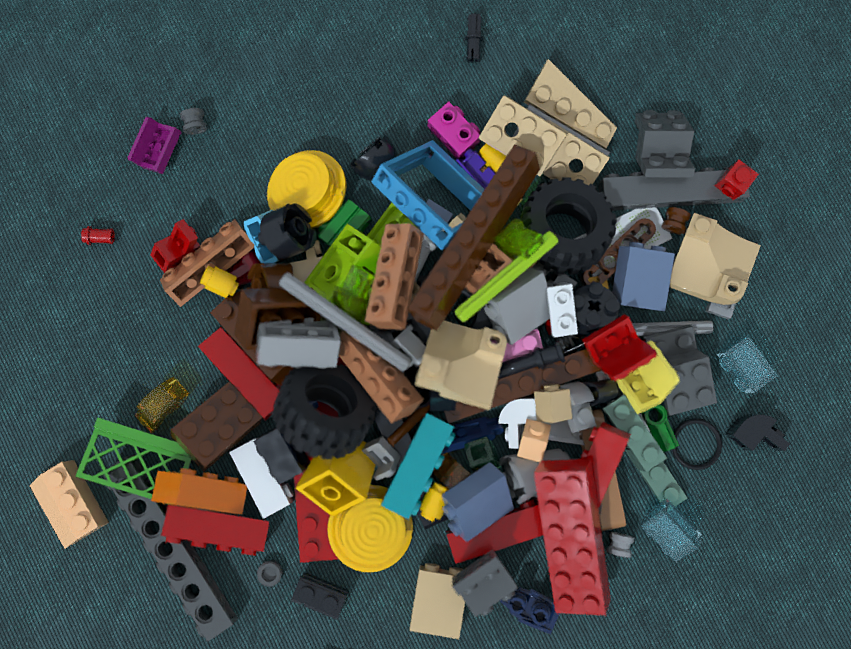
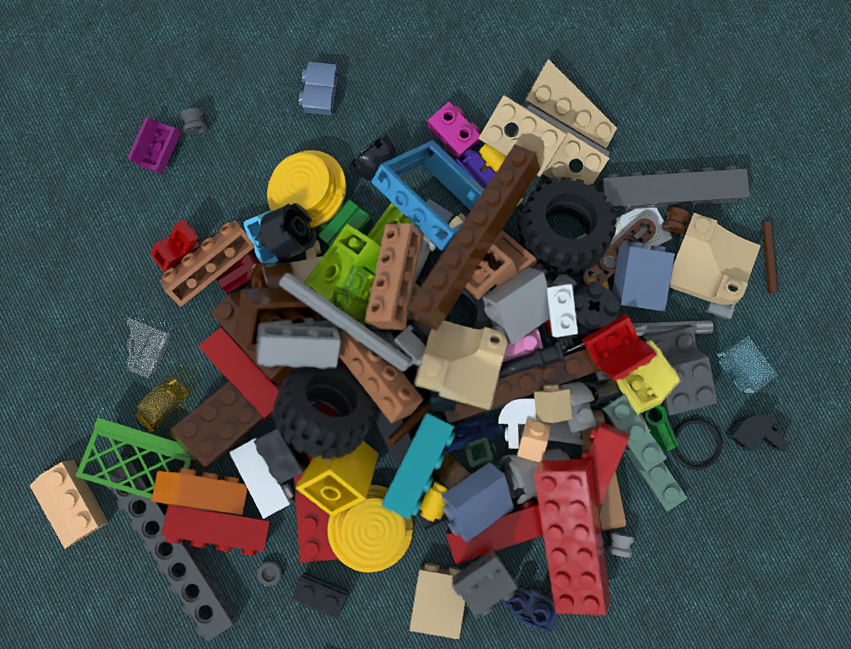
(92, 235): red pin -> none
(145, 348): none -> clear wing
(219, 281): yellow brick -> none
(319, 88): none -> sand blue brick
(383, 456): light grey bracket -> none
(474, 38): black axle -> none
(503, 279): lime axle -> none
(518, 240): clear neon green brick -> none
(664, 144): dark grey bracket -> none
(671, 530): clear light blue piece -> none
(736, 180): red brick -> none
(769, 257): none -> reddish brown bar

